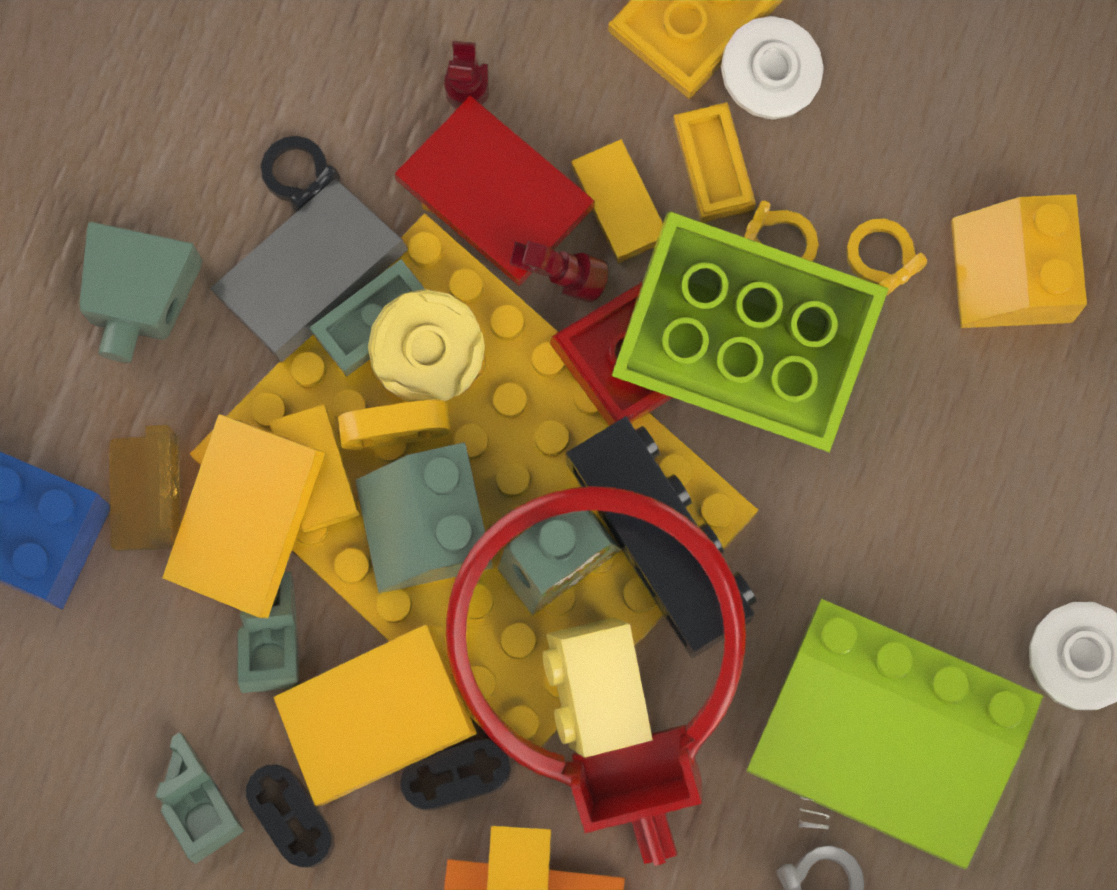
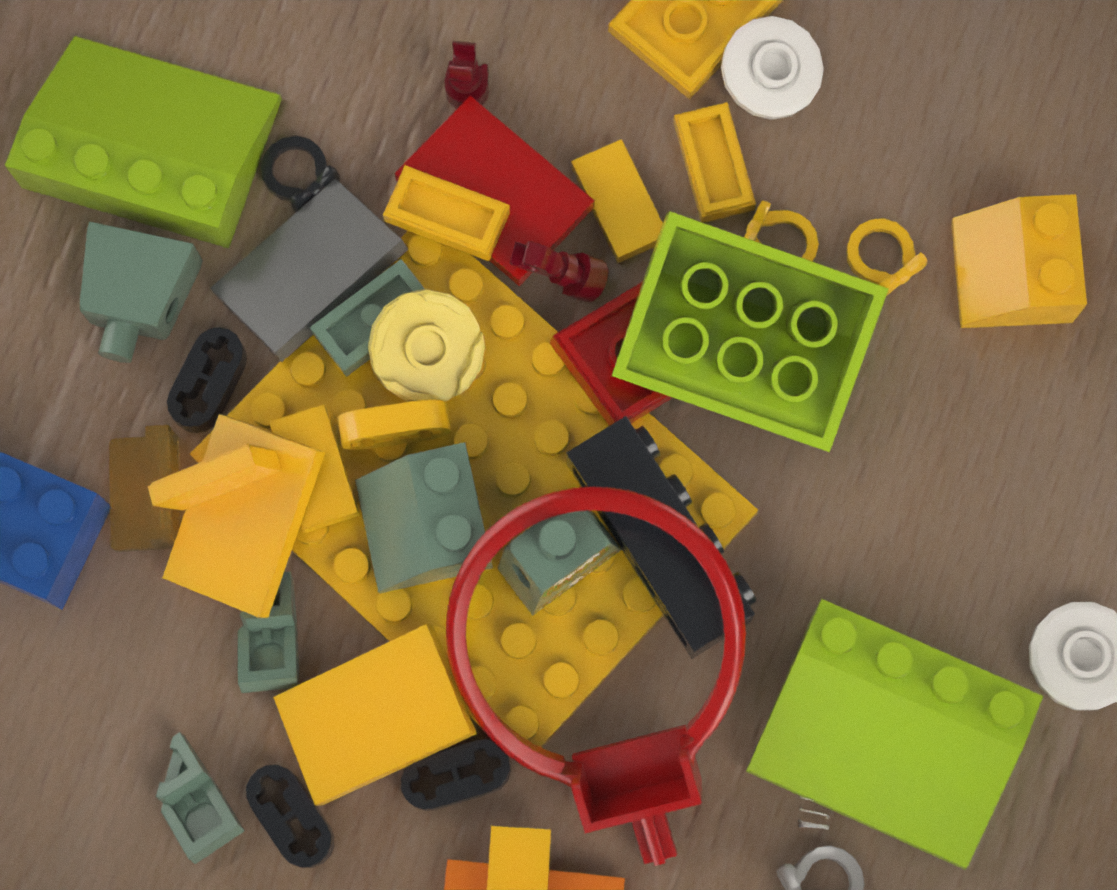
(144, 140): none -> lime slope
(195, 374): none -> black beam
(214, 477): none -> yellow tile
(446, 213): none -> yellow tile
(597, 687): light yellow brick -> none

